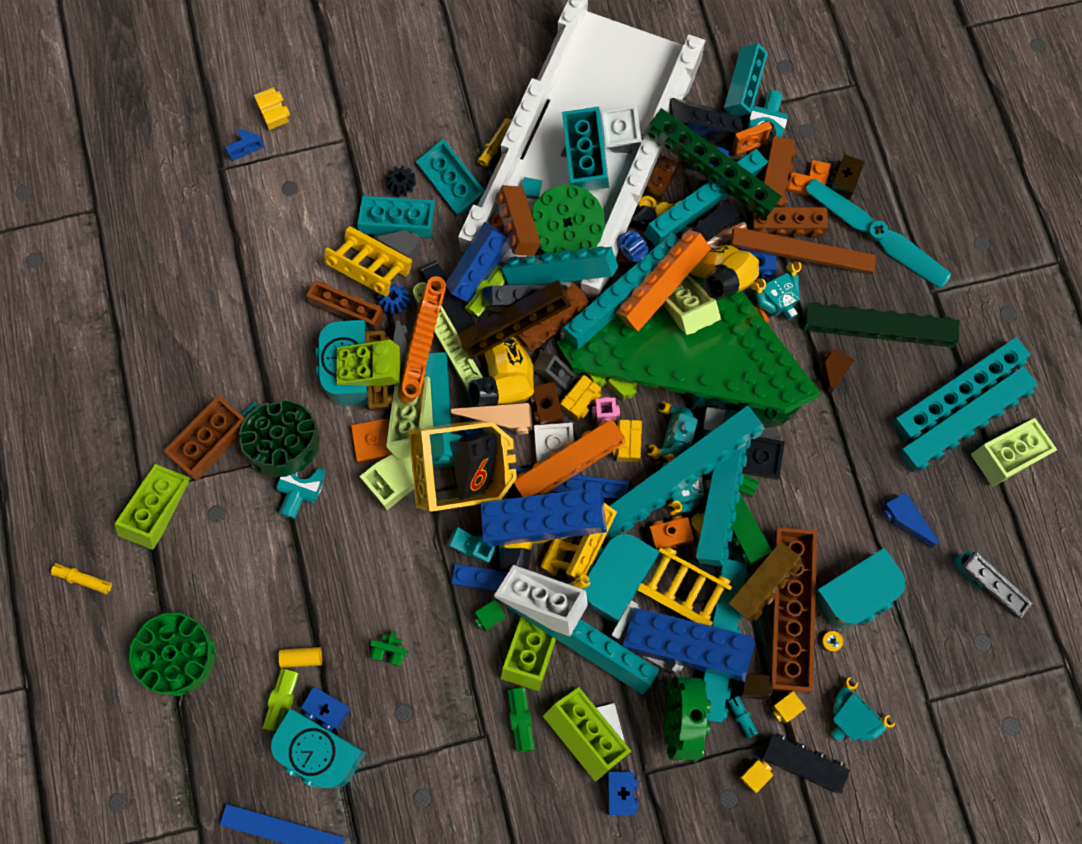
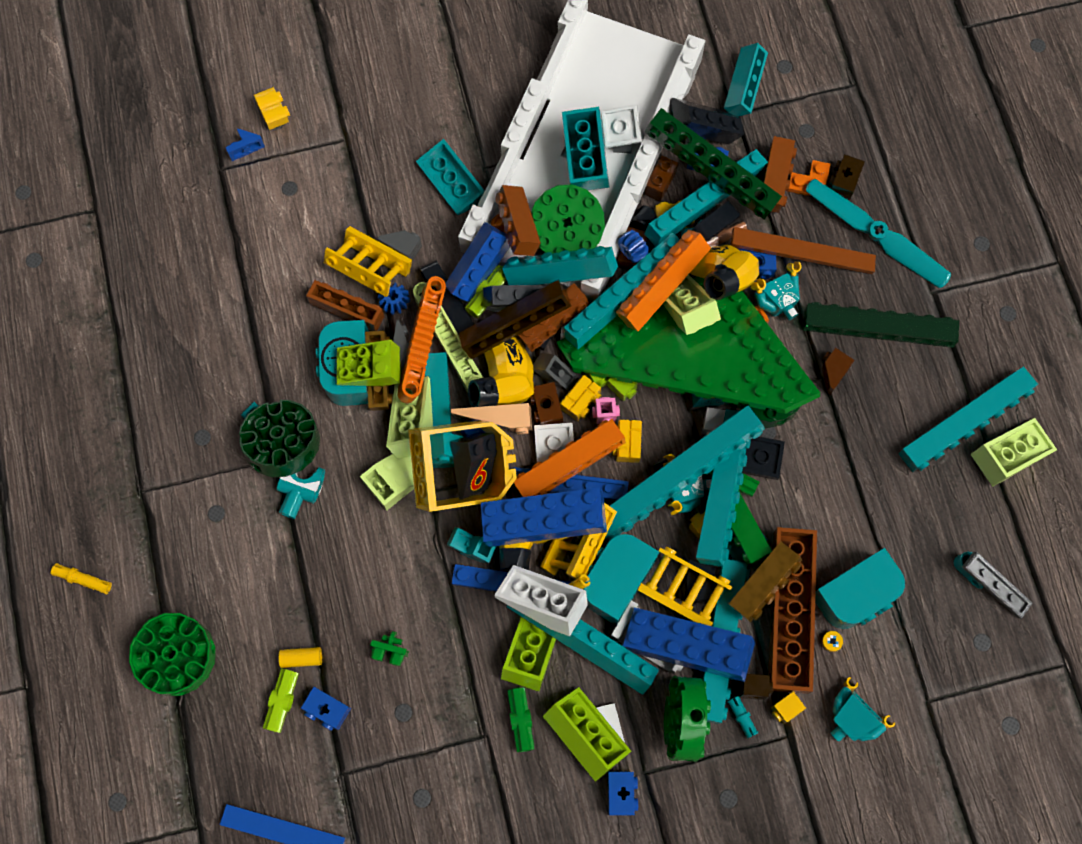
(152, 507): lime slope -> none
(206, 438): dark orange brick -> none
(314, 752): teal brick -> none
(371, 440): orange plate -> none
(393, 215): teal slope -> none
(394, 184): black gear -> none
(490, 616): green brick -> none
(491, 148): yellow pin -> none
(532, 187): teal tile -> none
(647, 201): yellow tile -> none
(671, 534): orange brick -> none
(679, 431): teal torso -> none
(751, 138): orange plate -> none
(756, 776): yellow brick -> none
(770, 113): teal connector -> none
(792, 221): dark orange brick -> none
(805, 764): black brick -> none
(906, 517): blue slope -> none
(1012, 350): teal brick -> none

